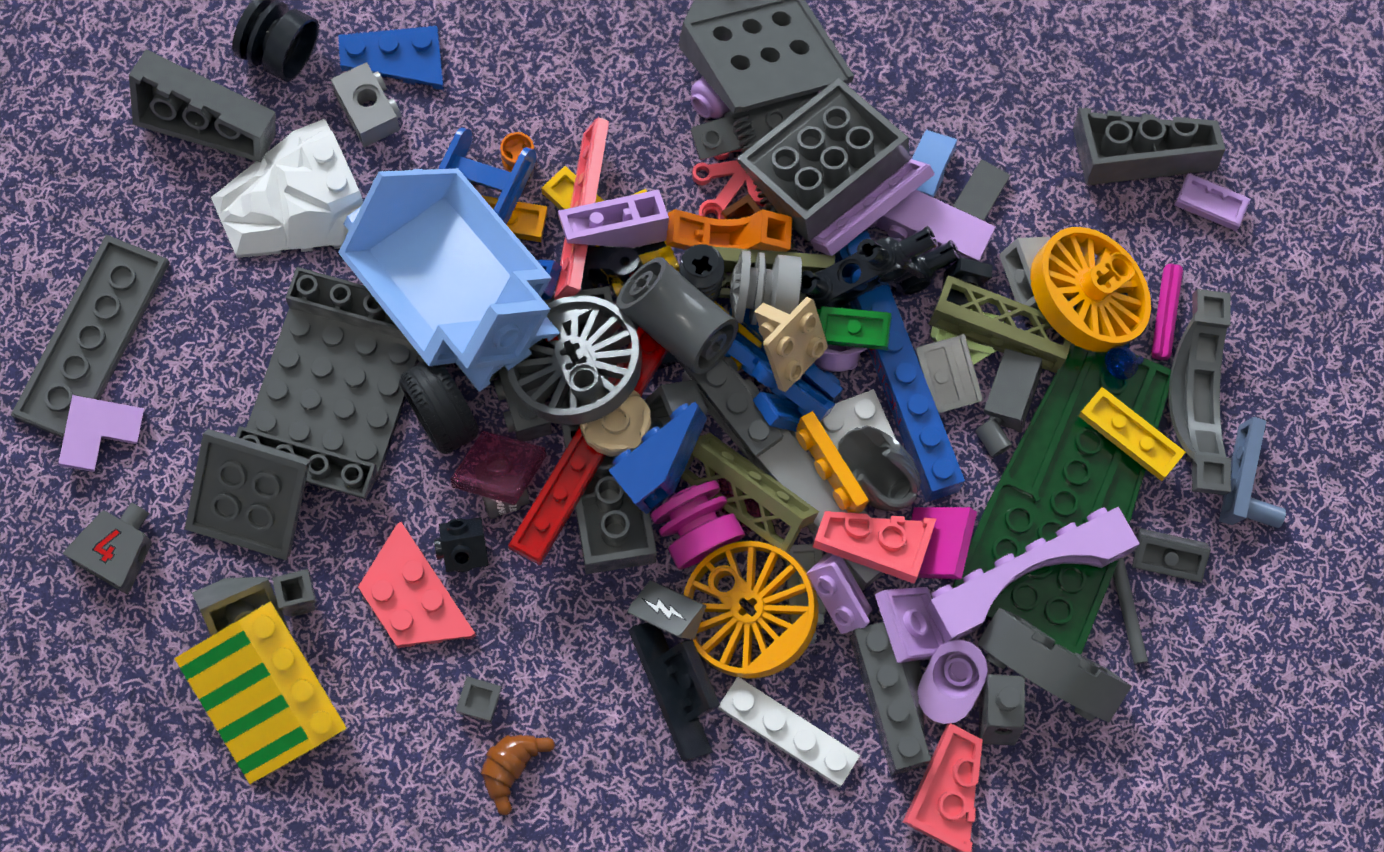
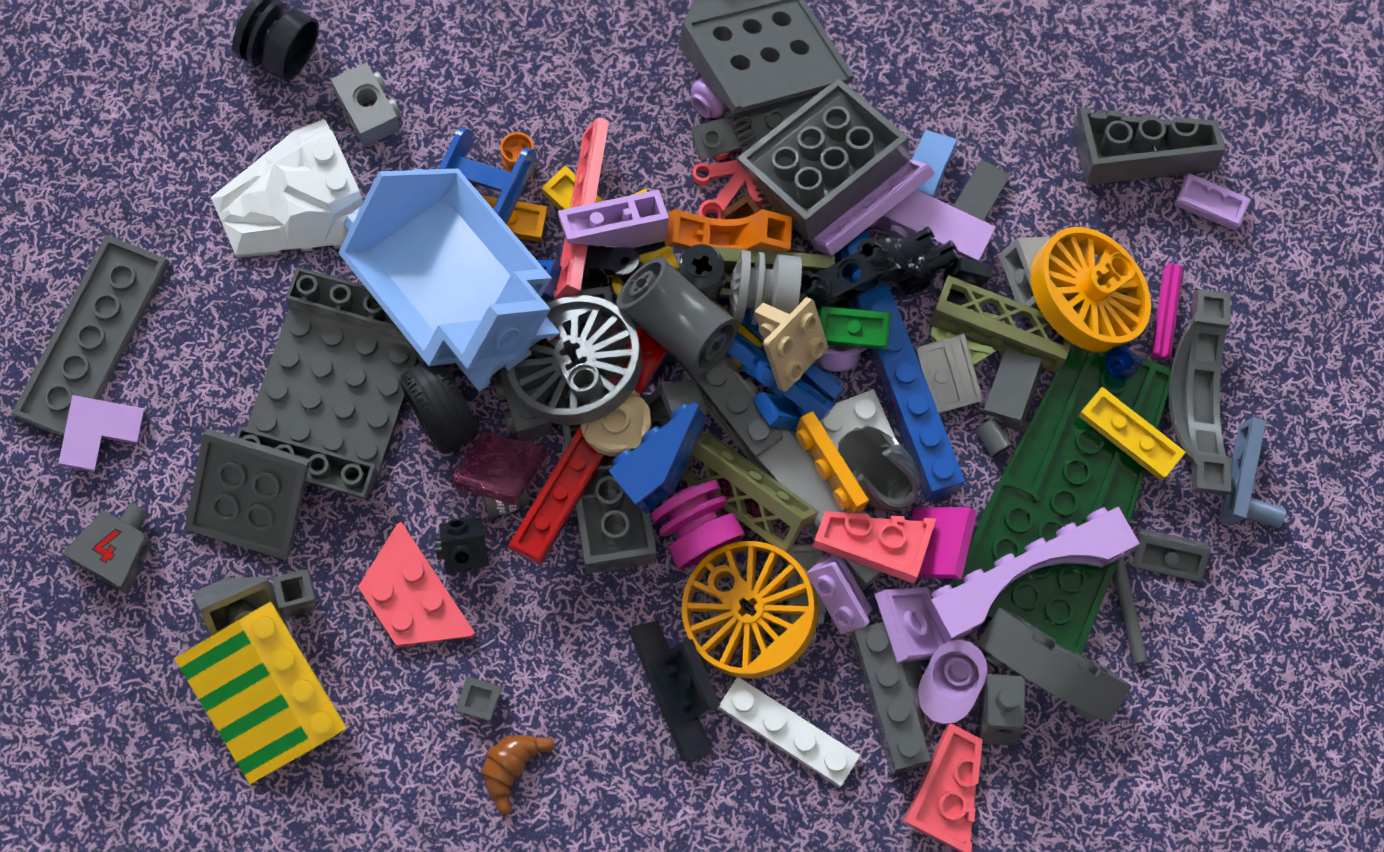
(197, 109): dark grey wedge -> none
(396, 54): blue wing -> none
(668, 610): dark grey slope -> none

